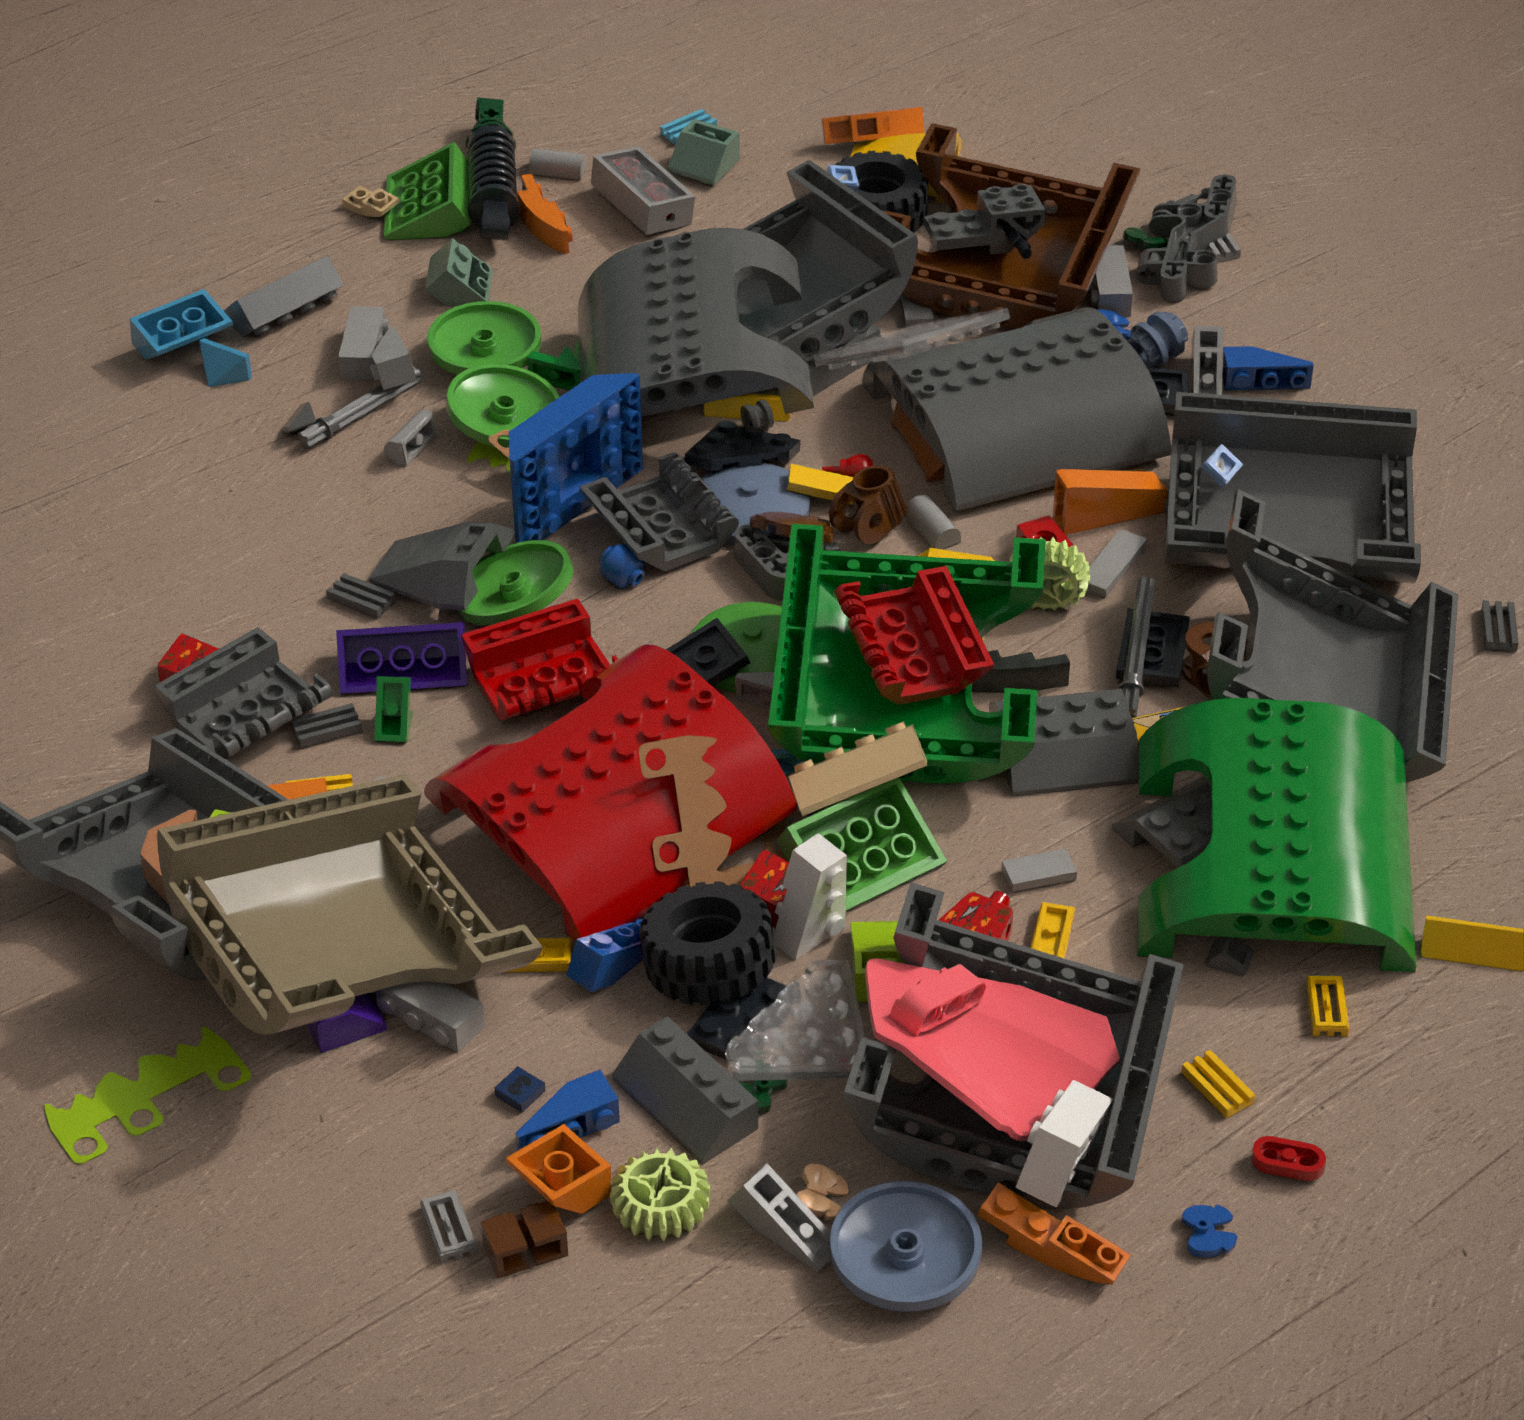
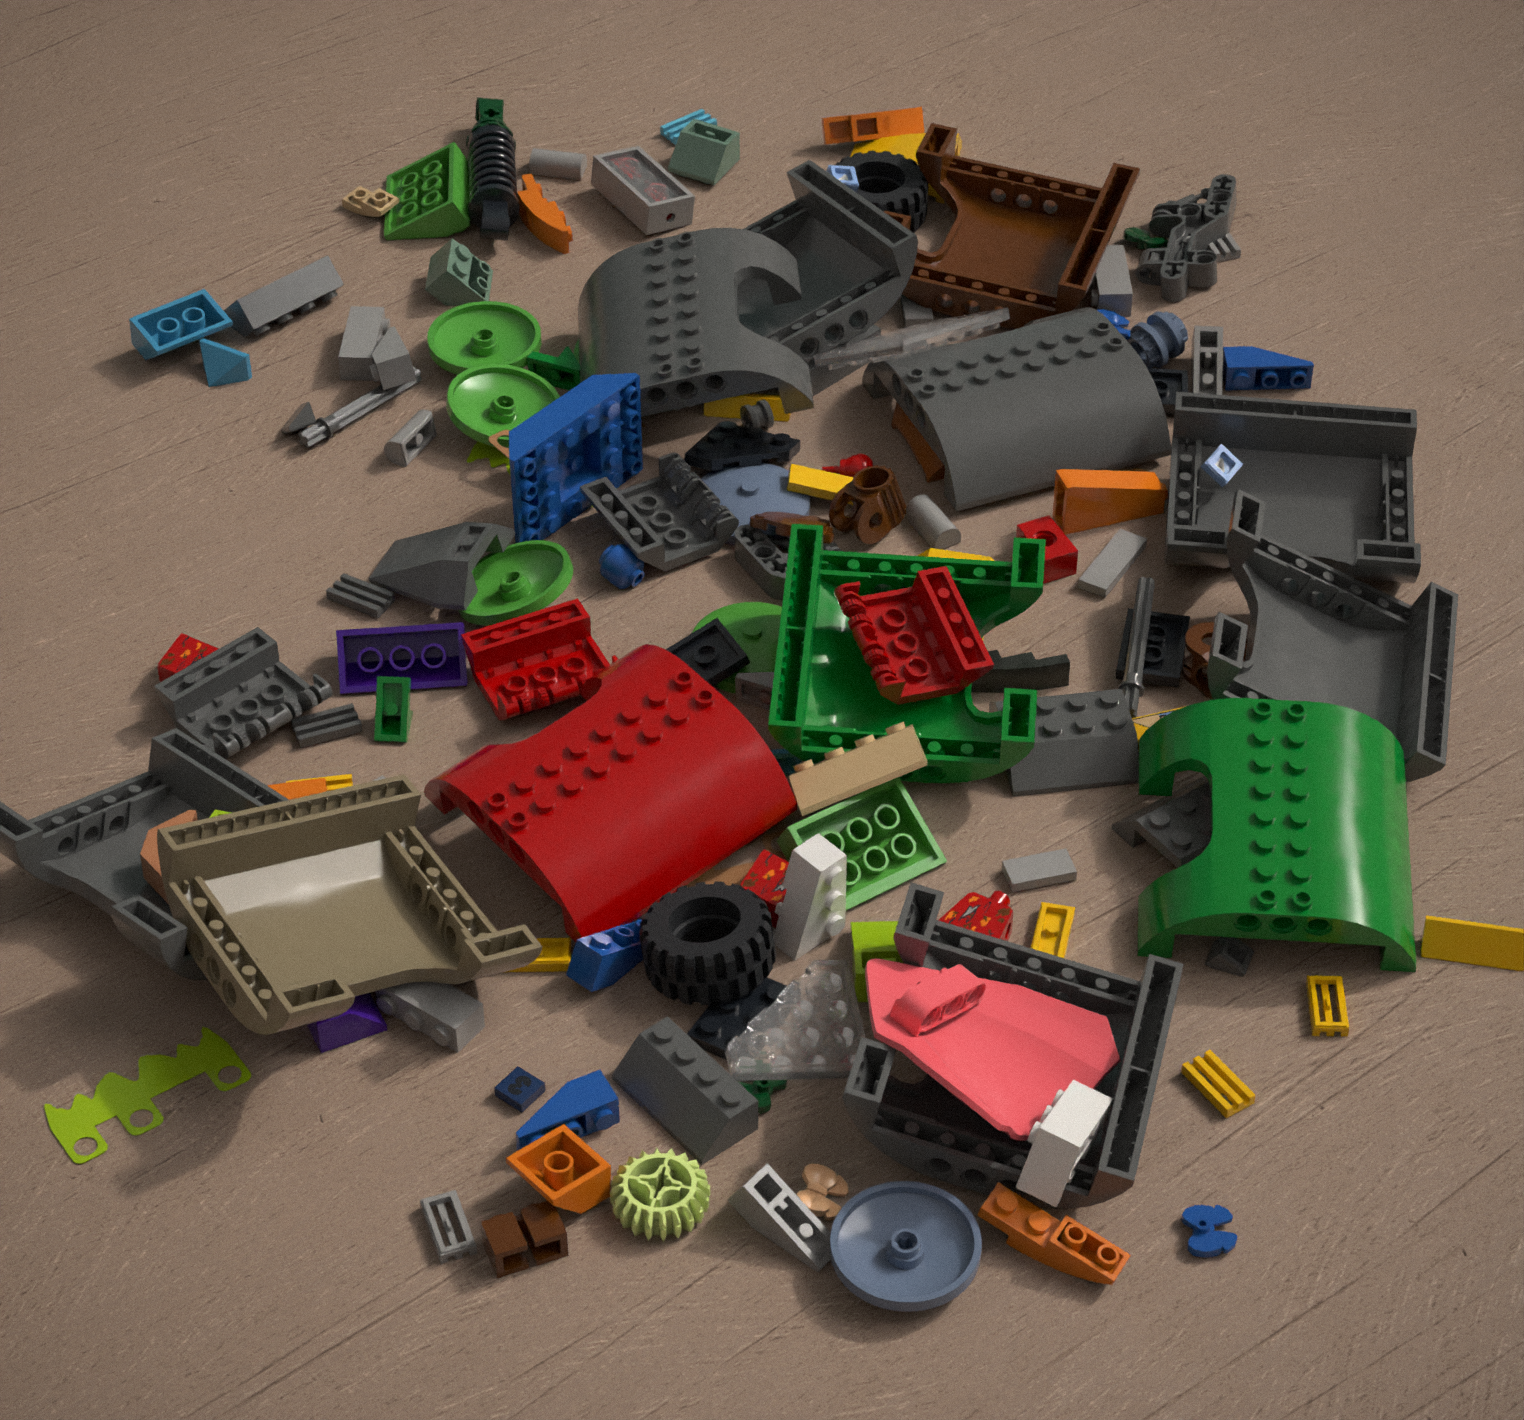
(698, 804): medium nougat piece -> none
(1001, 223): dark grey piece -> none
(1059, 565): yellowish green gear -> none
(1288, 1158): red plate -> none
(1499, 611): dark grey tile -> none

